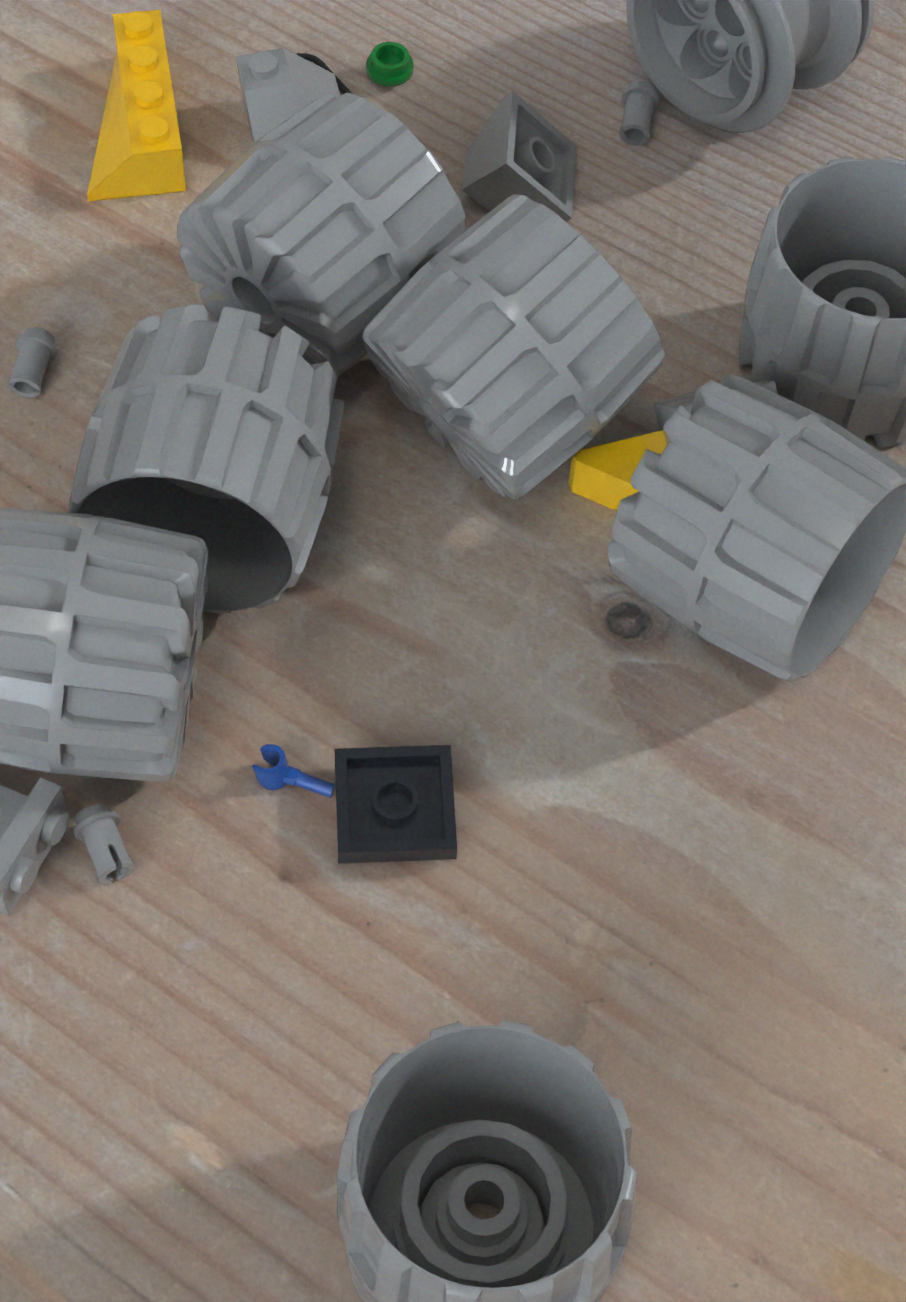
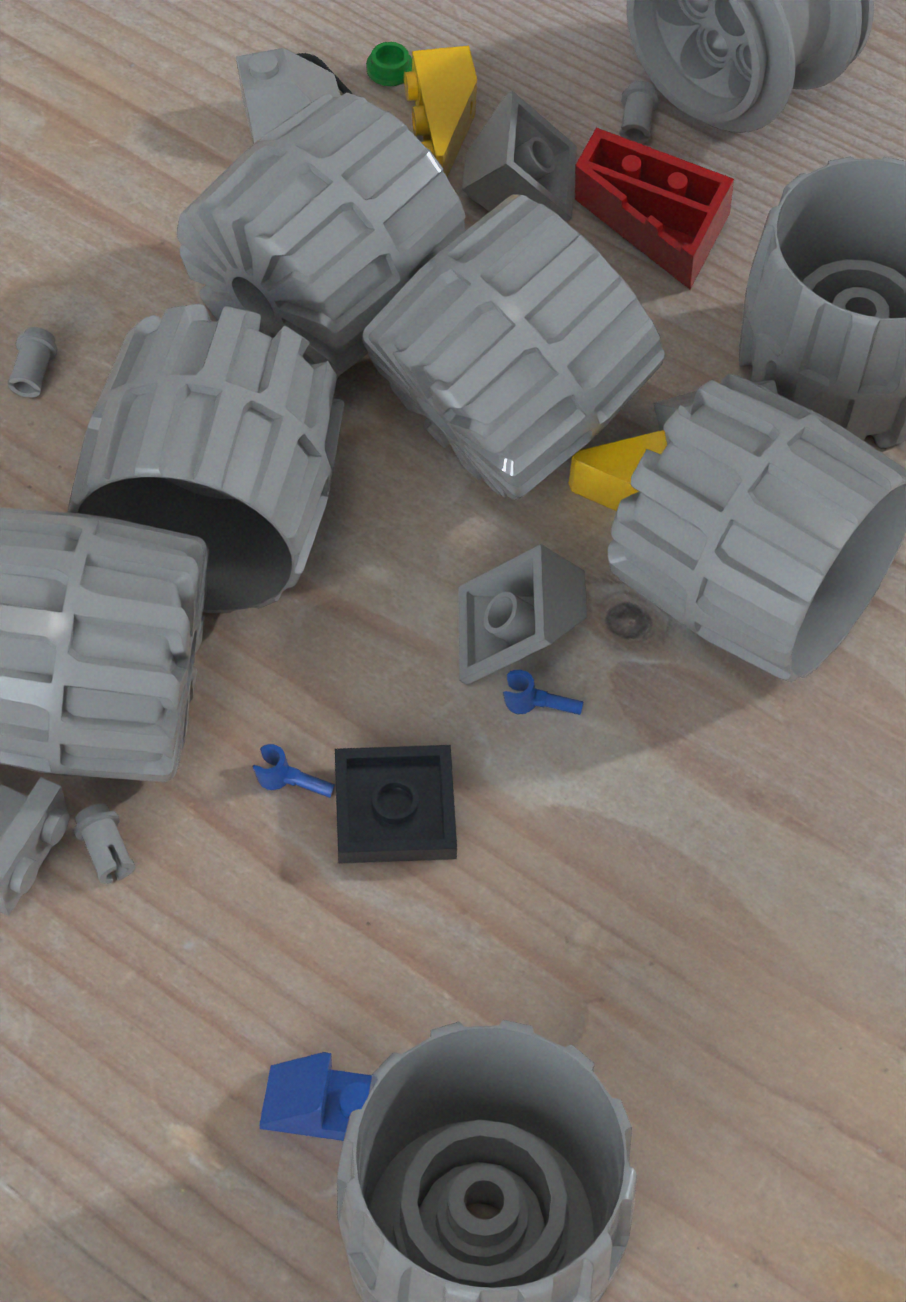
(139, 127): yellow wedge -> none
(312, 1098): none -> blue slope
(445, 99): none -> yellow slope
(517, 610): none -> light grey slope
(530, 697): none -> blue hand
(654, 201): none -> red wedge

